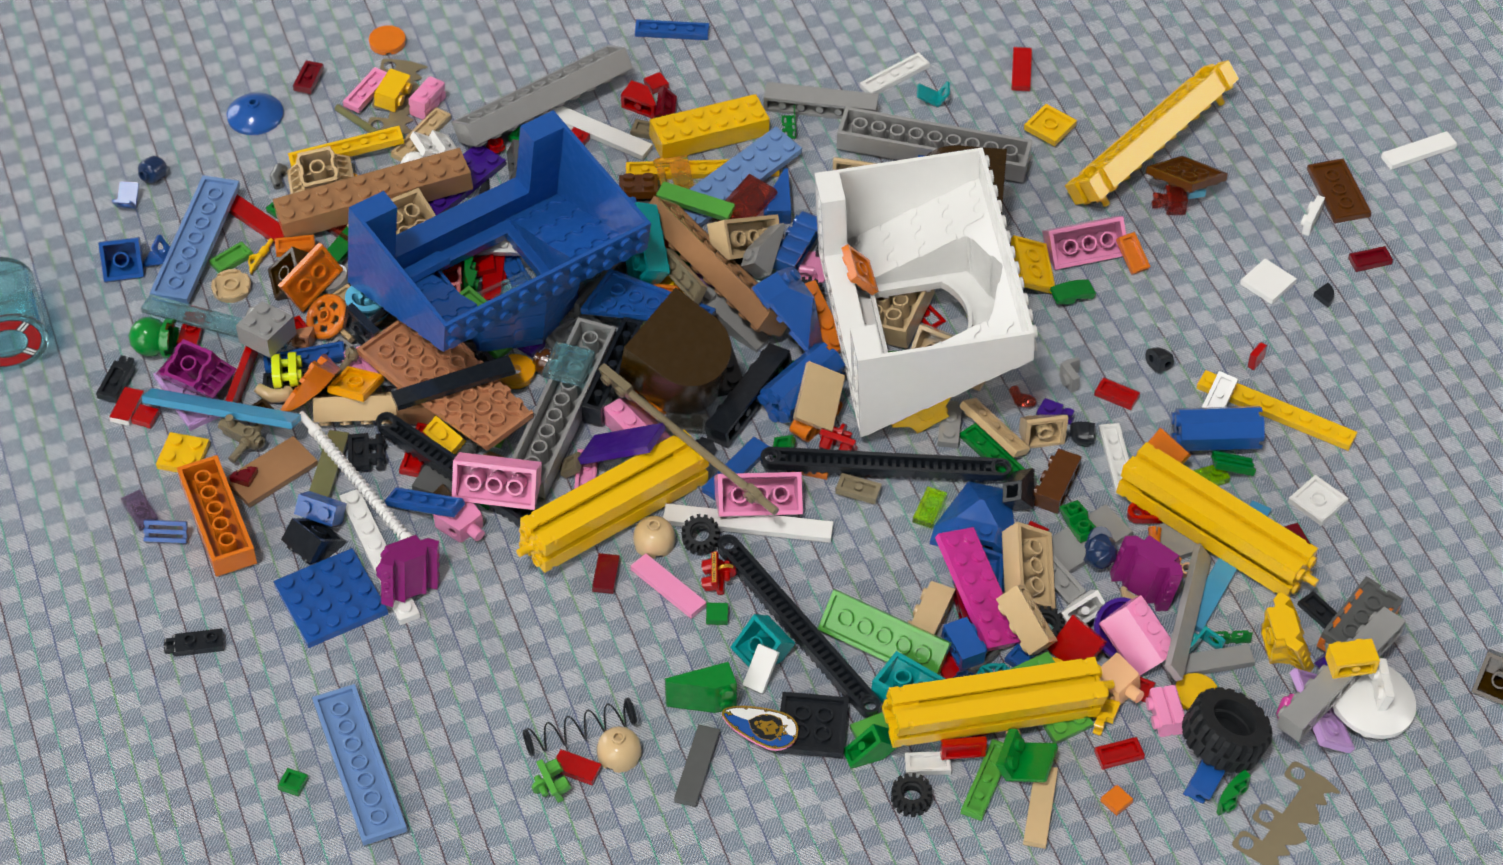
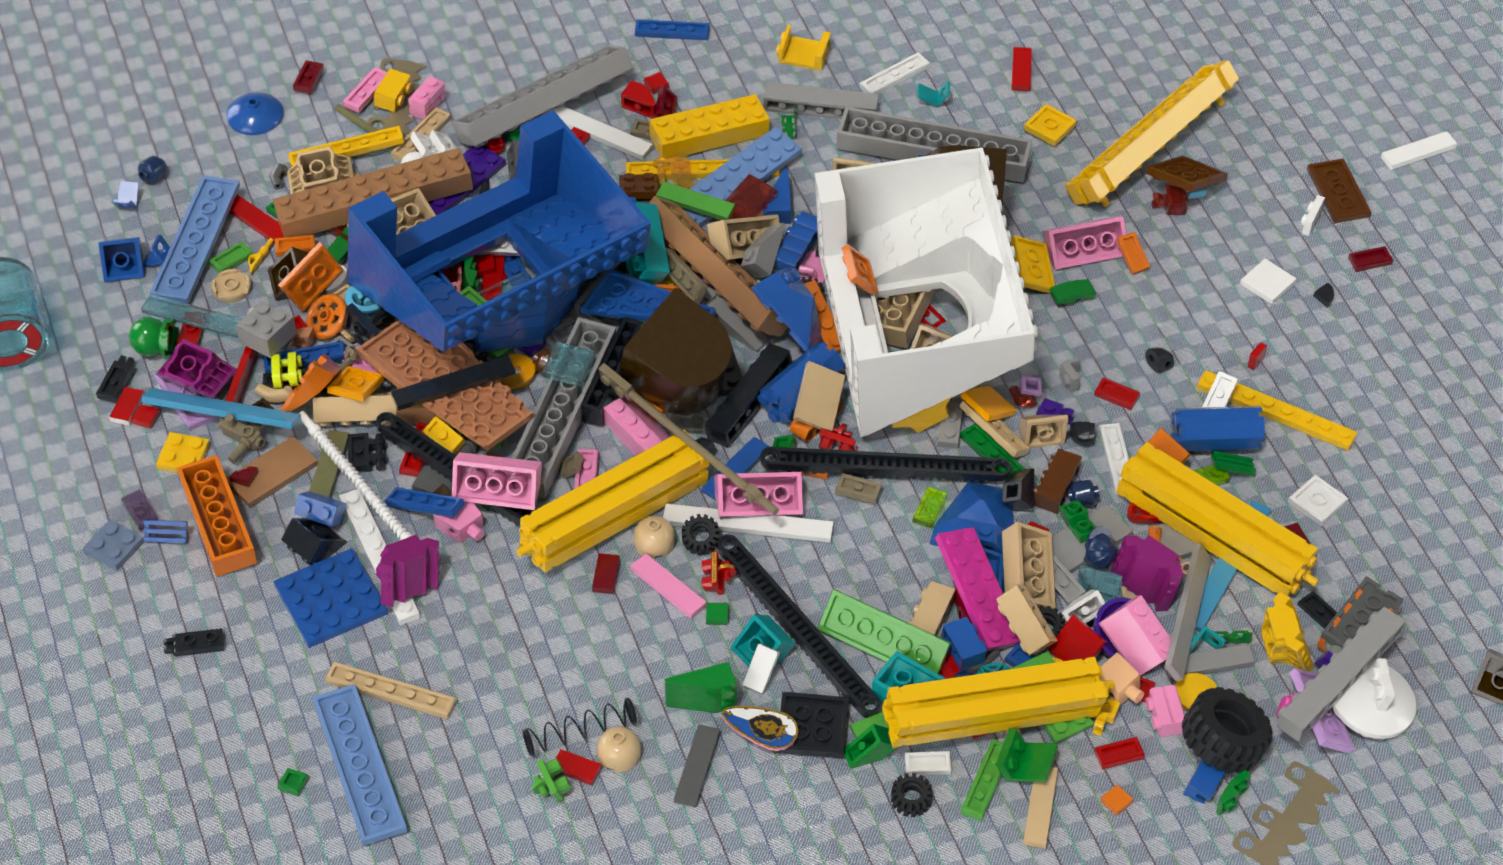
(113, 545): none -> sand blue plate
(387, 40): orange tile -> none
(391, 690): none -> tan tile
(621, 443): dark purple tile -> none
(803, 51): none -> yellow panel
(963, 748): red tile -> none
(988, 403): none -> light orange tile
(1031, 385): none -> lavender slope
(1084, 492): none -> dark blue head
(1105, 582): none -> clear light blue slope
(1352, 658): yellow brick -> none

